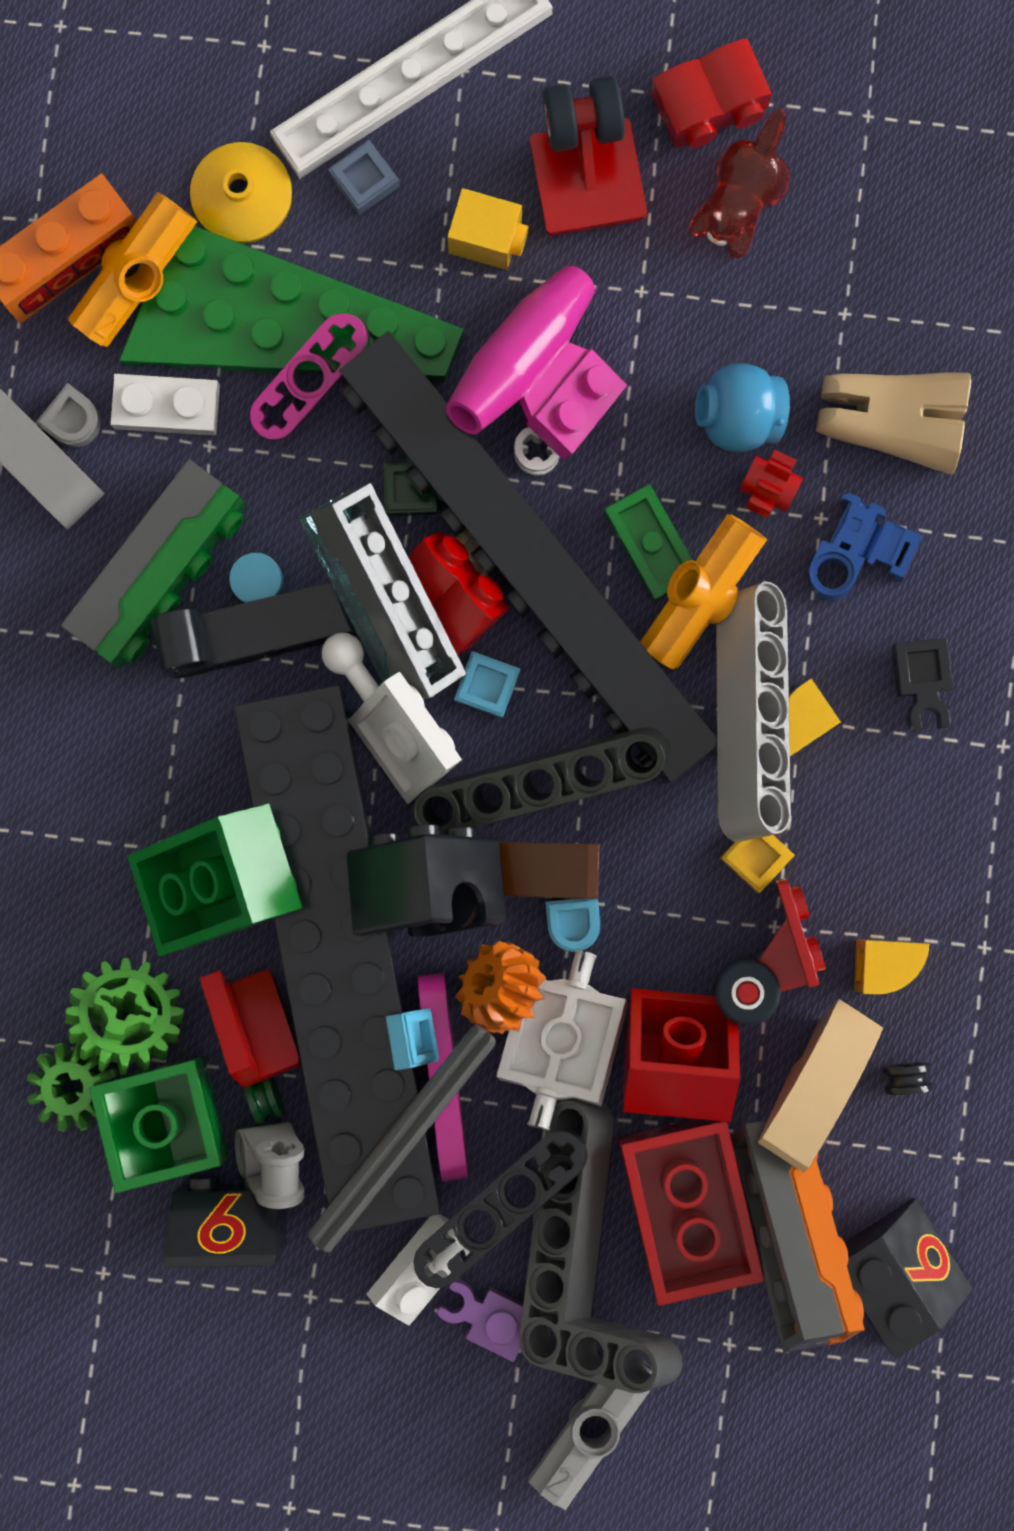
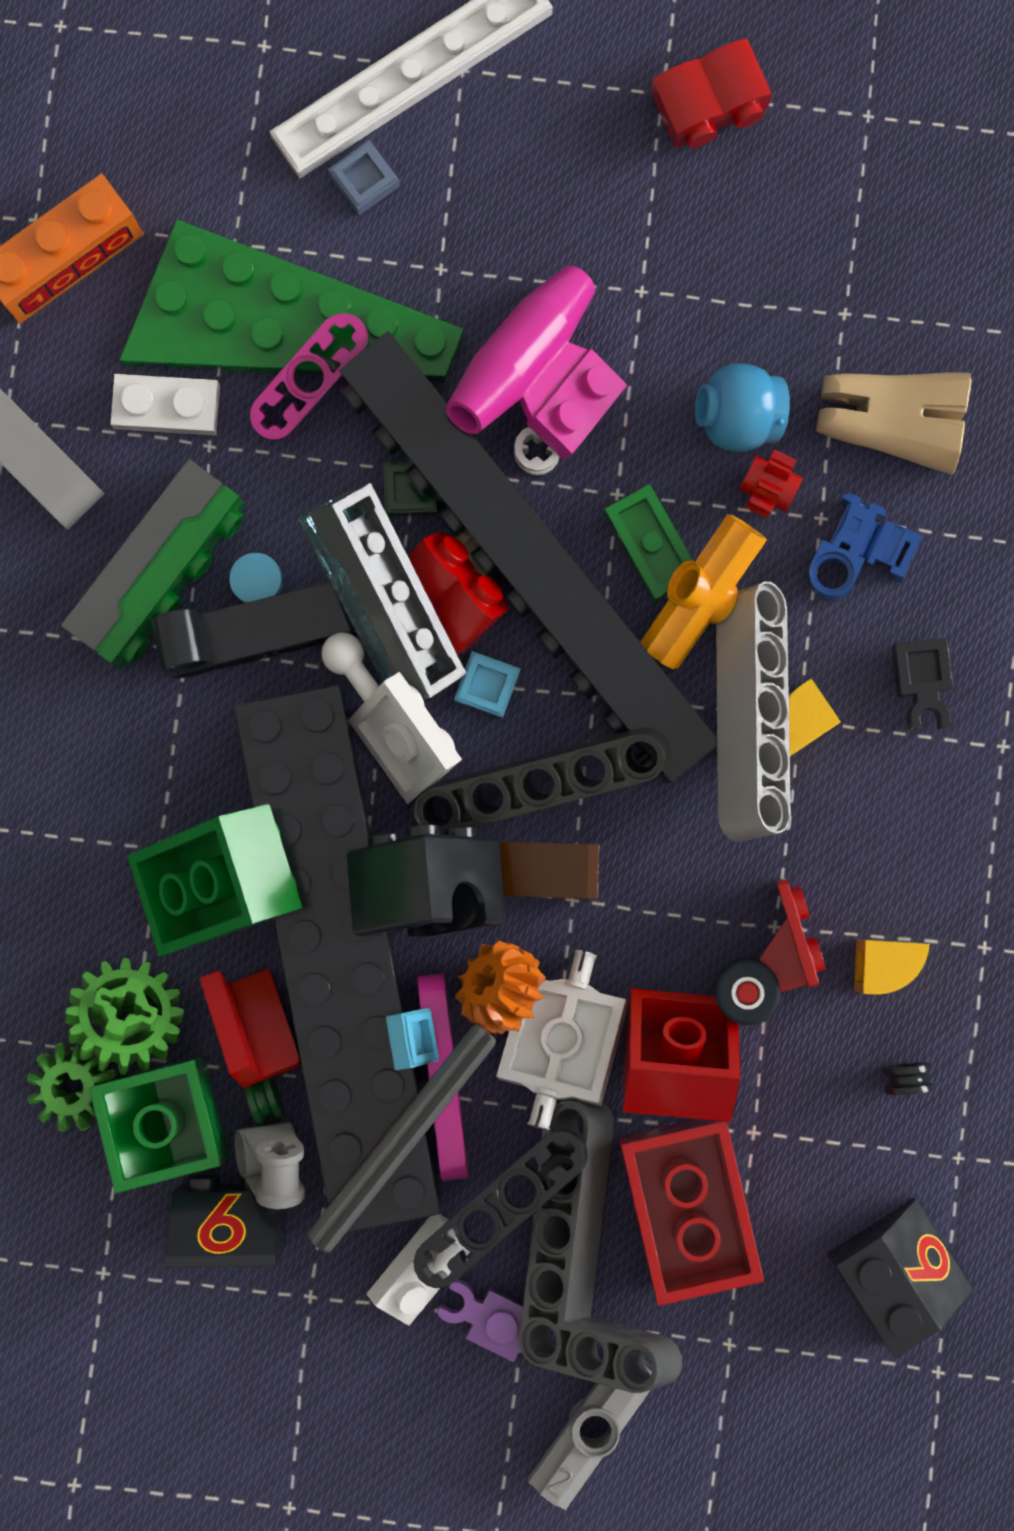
(71, 419): light grey tile -> none
(113, 296): light orange piece -> none
(242, 215): yellow dish -> none
(487, 229): yellow brick -> none
(573, 923): medium azure tile -> none
(587, 160): red plate -> none
(748, 180): clear red animal -> none
(757, 860): yellow tile -> none
(797, 1246): dark grey piece -> none
(820, 1085): tan slope -> none

